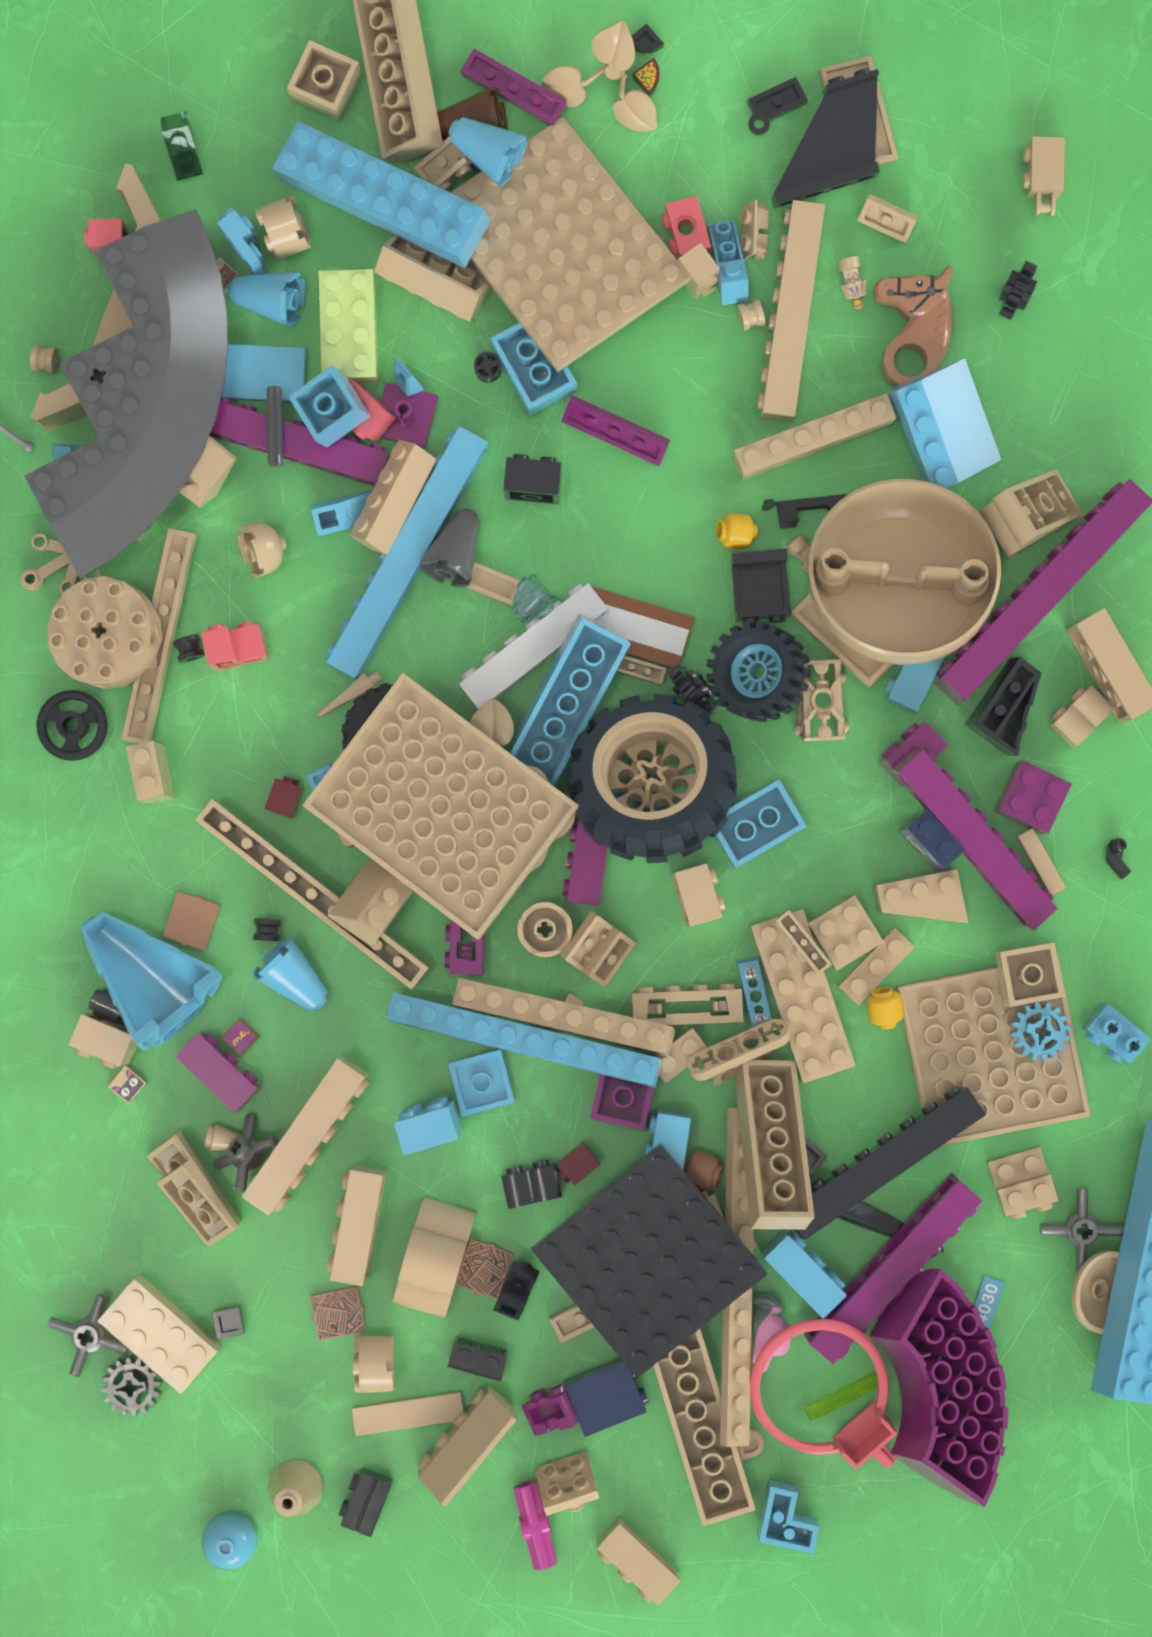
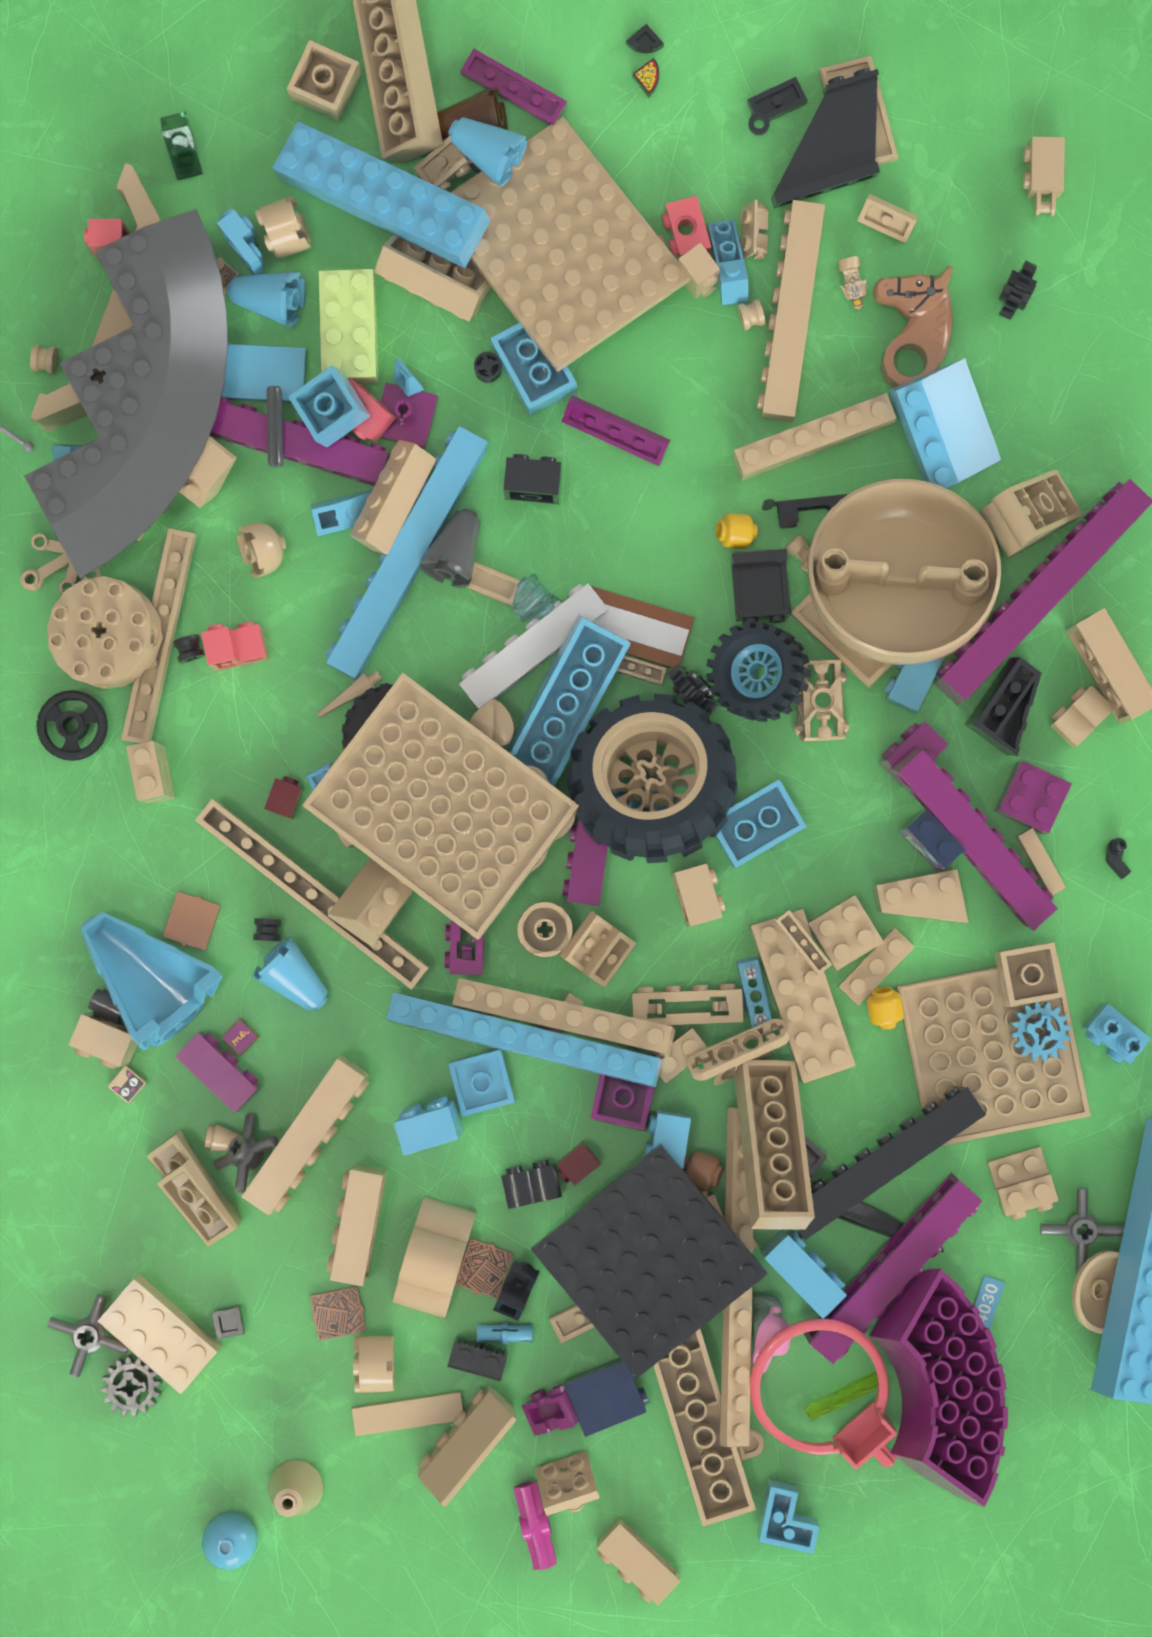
(366, 1501): black brick -> none
(504, 1333): none -> medium azure pin
(615, 49): tan plant -> none

